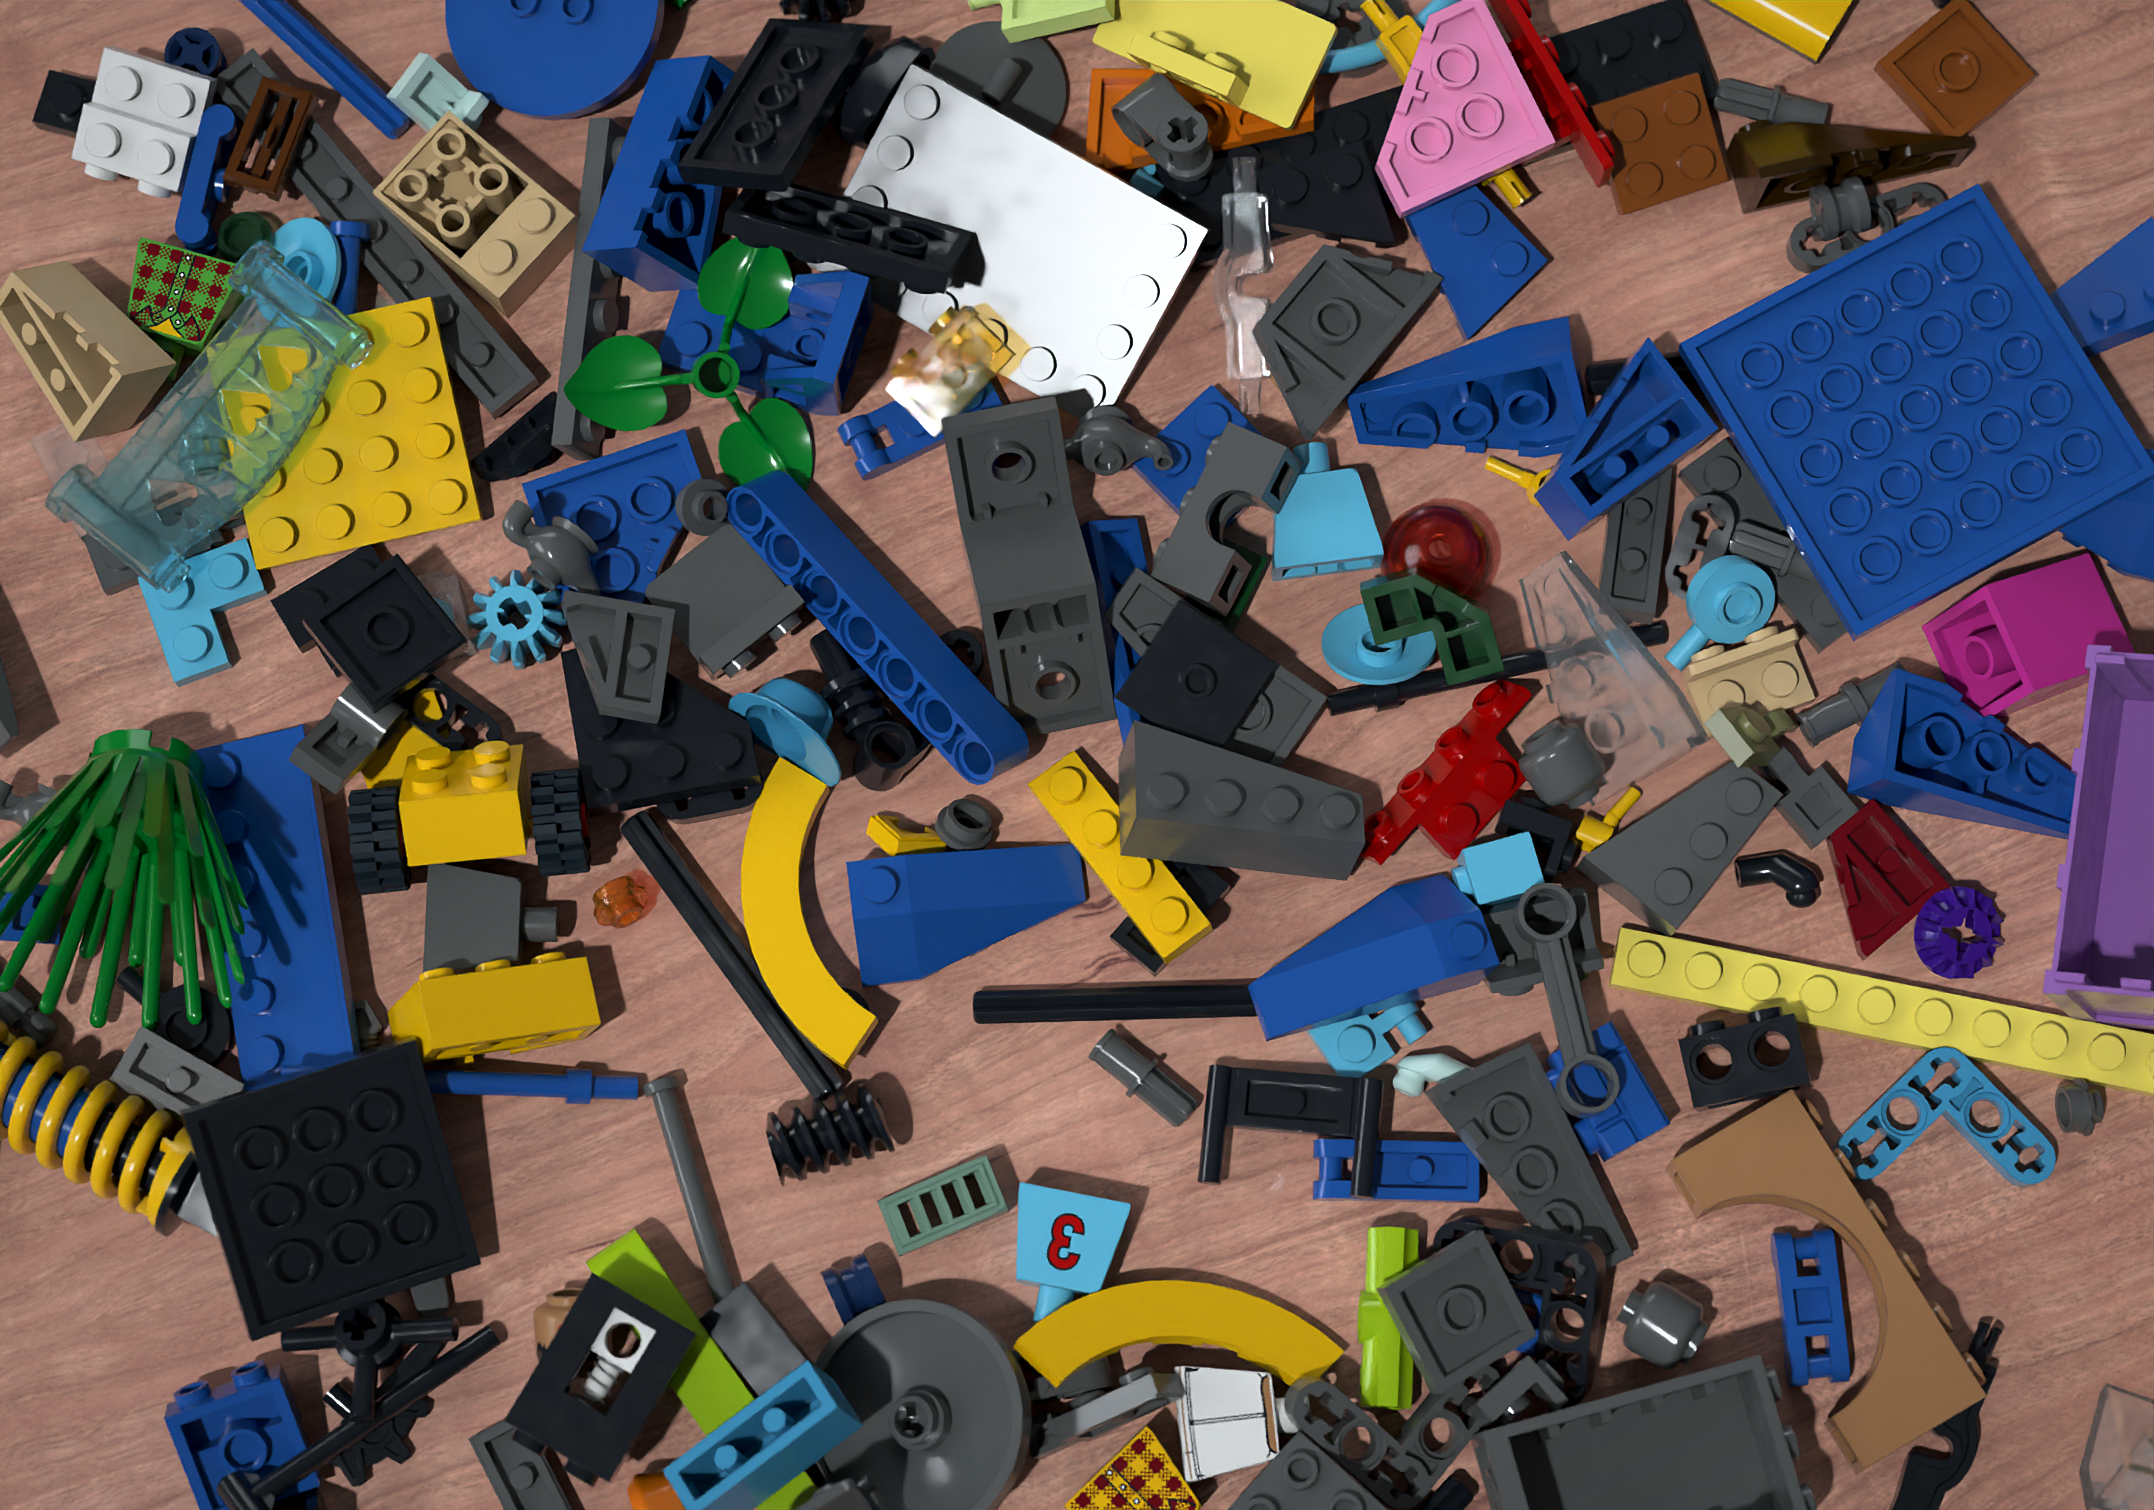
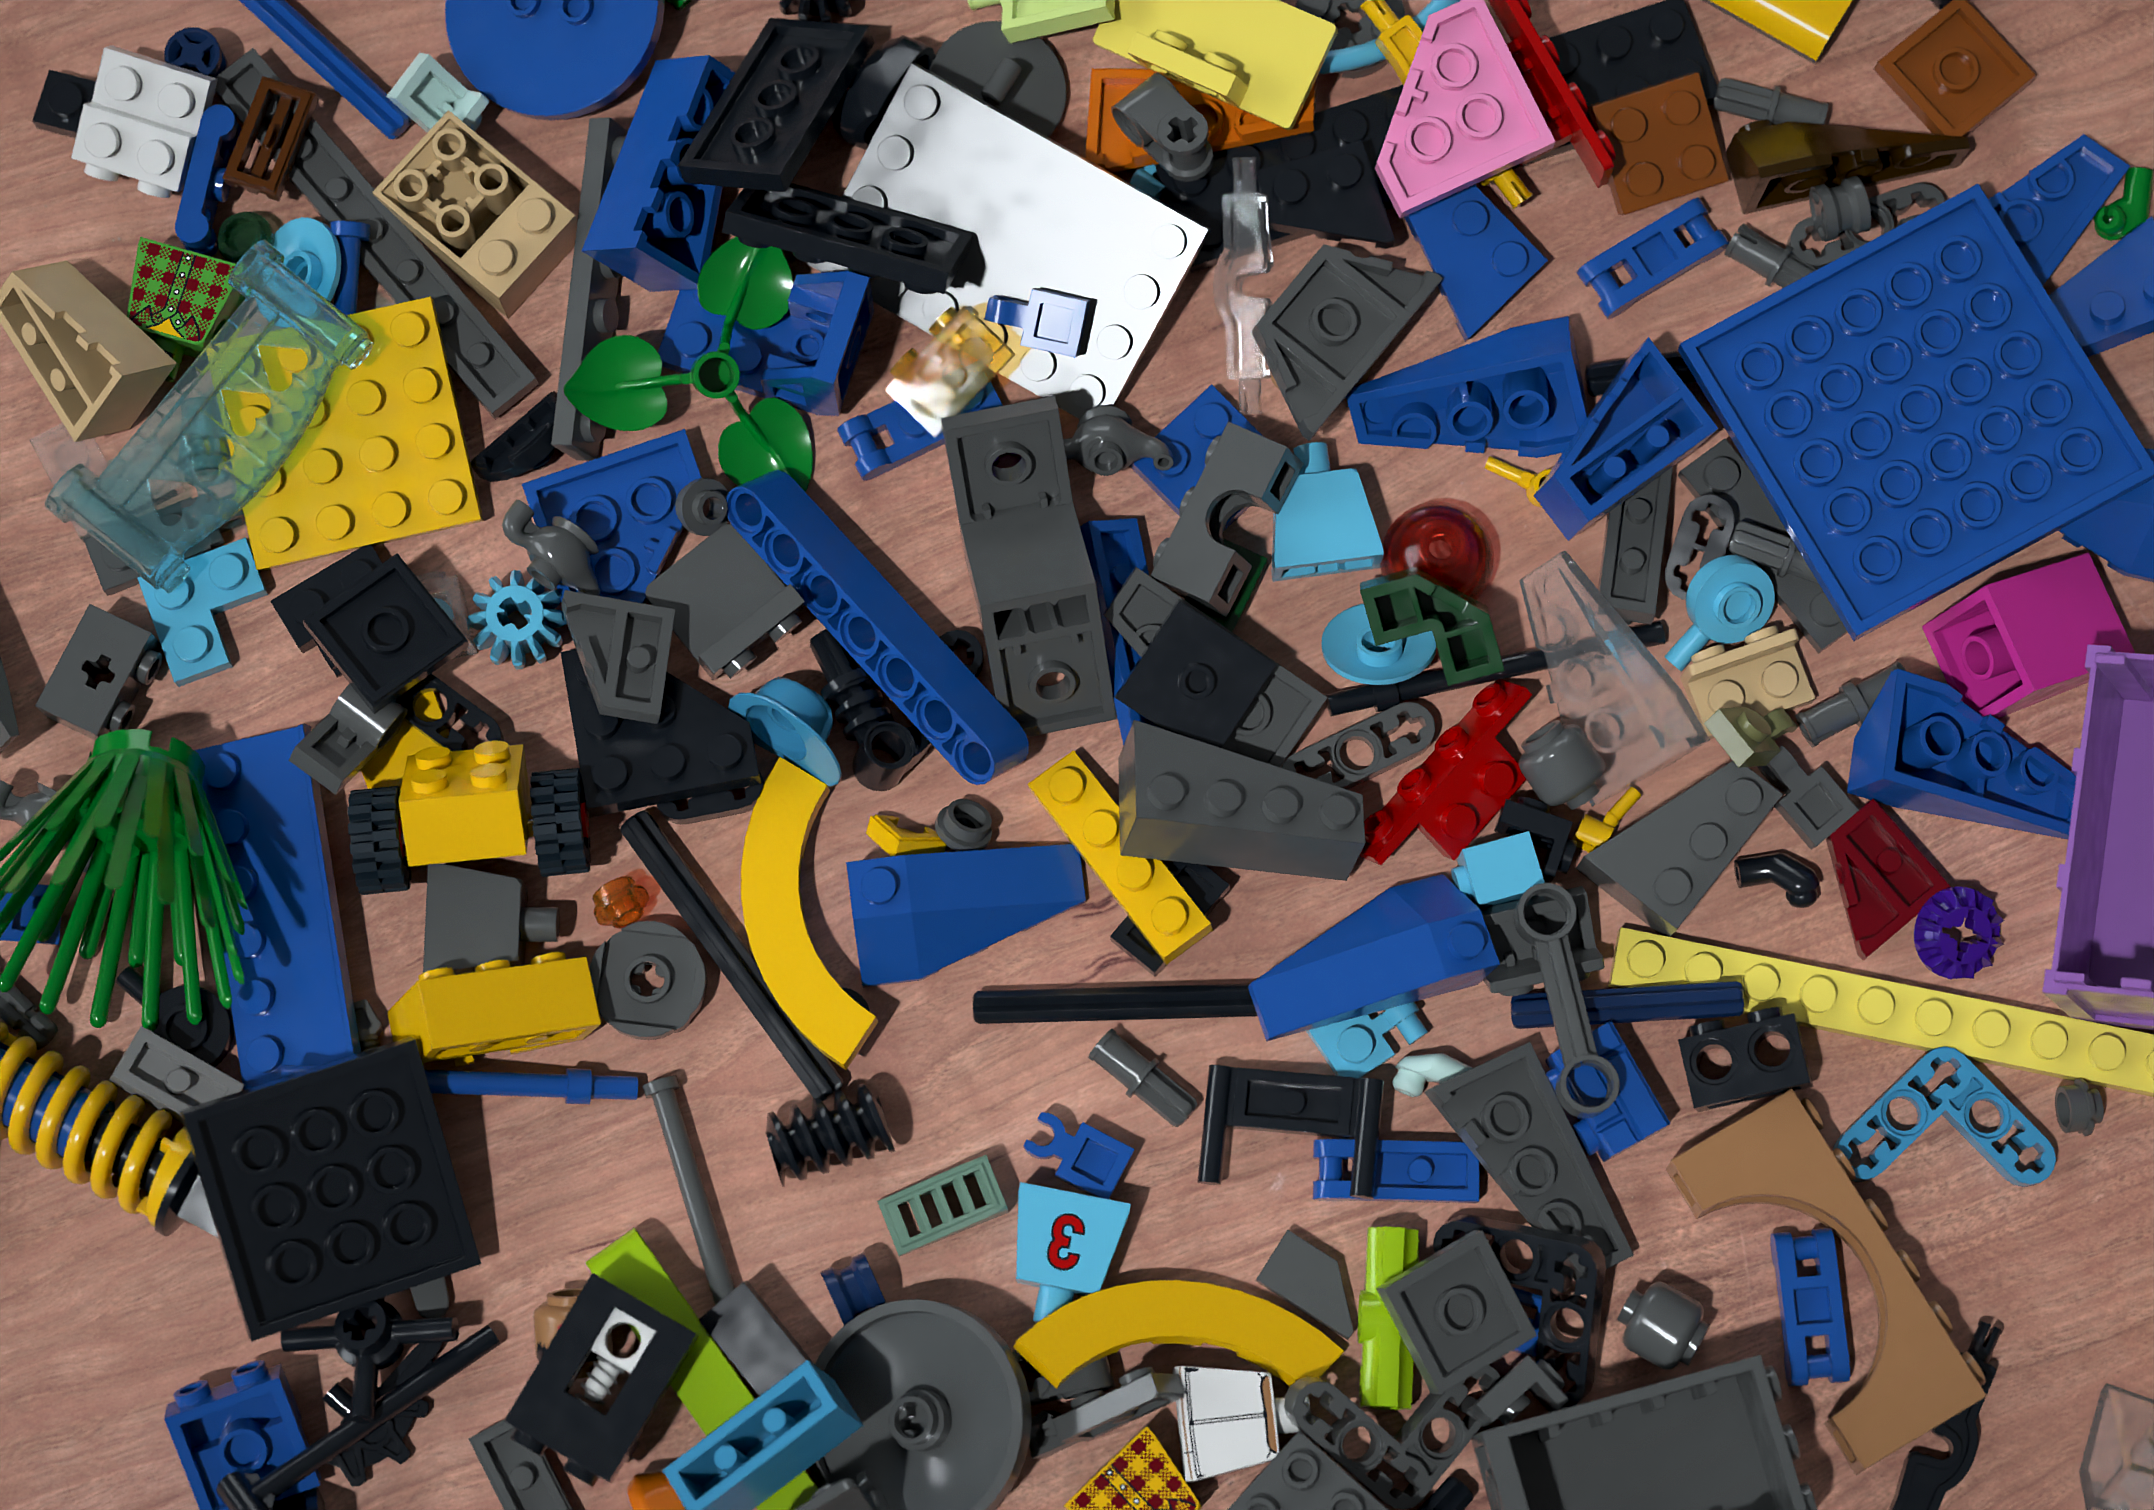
(104, 646): none -> dark grey brick
(626, 955): none -> dark grey plate
(1049, 321): none -> plate
(1089, 1159): none -> blue plate
(1308, 1282): none -> dark grey tile
(1388, 723): none -> dark grey beam
(1638, 1004): none -> dark blue axle
(1653, 257): none -> blue plate
(1766, 258): none -> dark grey axle
(2058, 201): none -> blue wing
(2129, 211): none -> green arm

